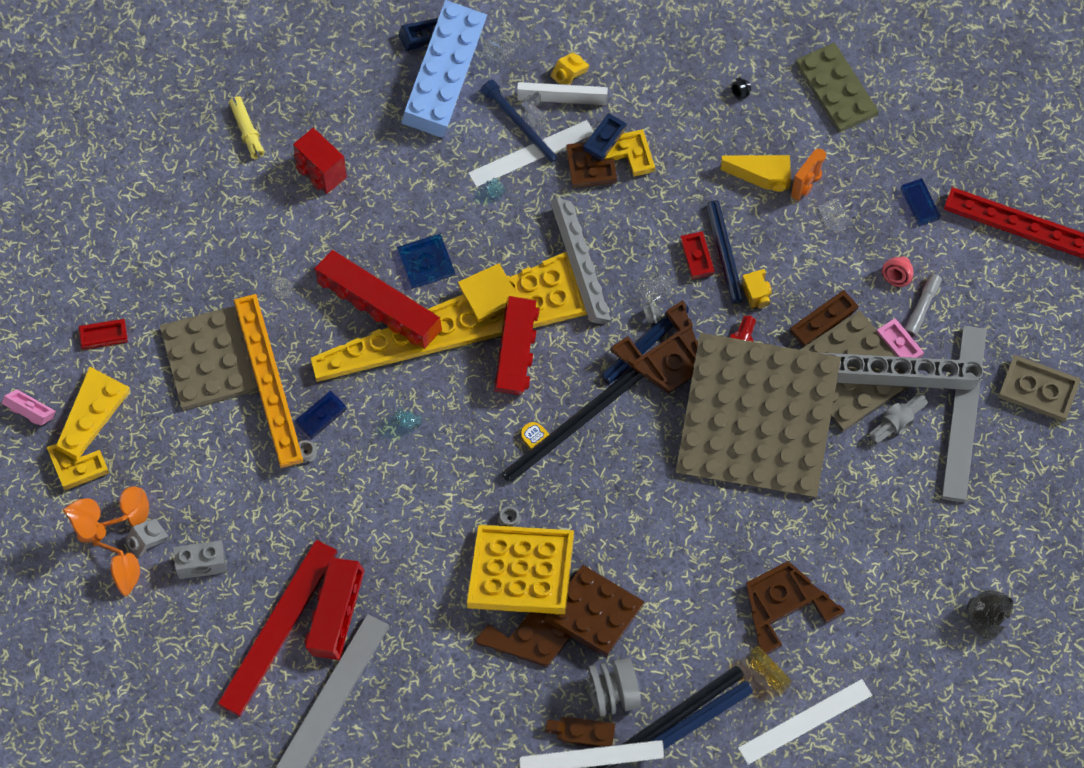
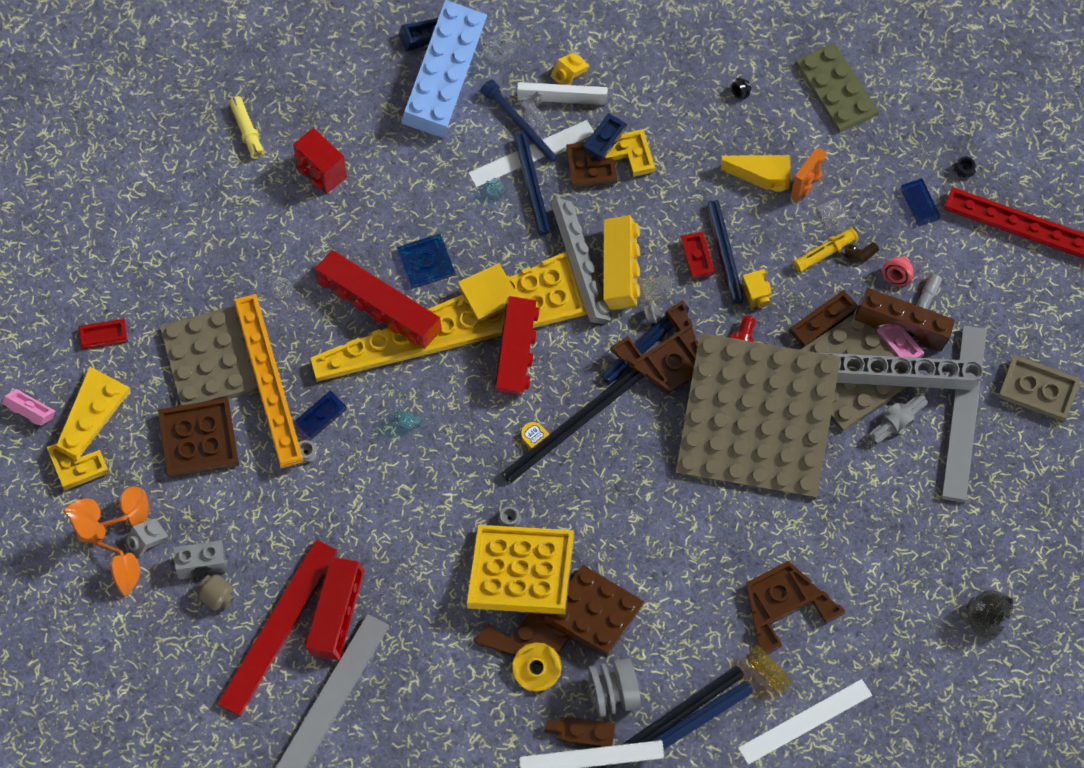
(198, 437): none -> reddish brown plate
(215, 592): none -> dark tan head
(532, 184): none -> dark blue axle
(551, 667): none -> yellow tile
(621, 262): none -> yellow brick
(832, 246): none -> yellow pin
(861, 255): none -> dark brown arm
(881, 309): none -> reddish brown arch
(965, 162): none -> black plate

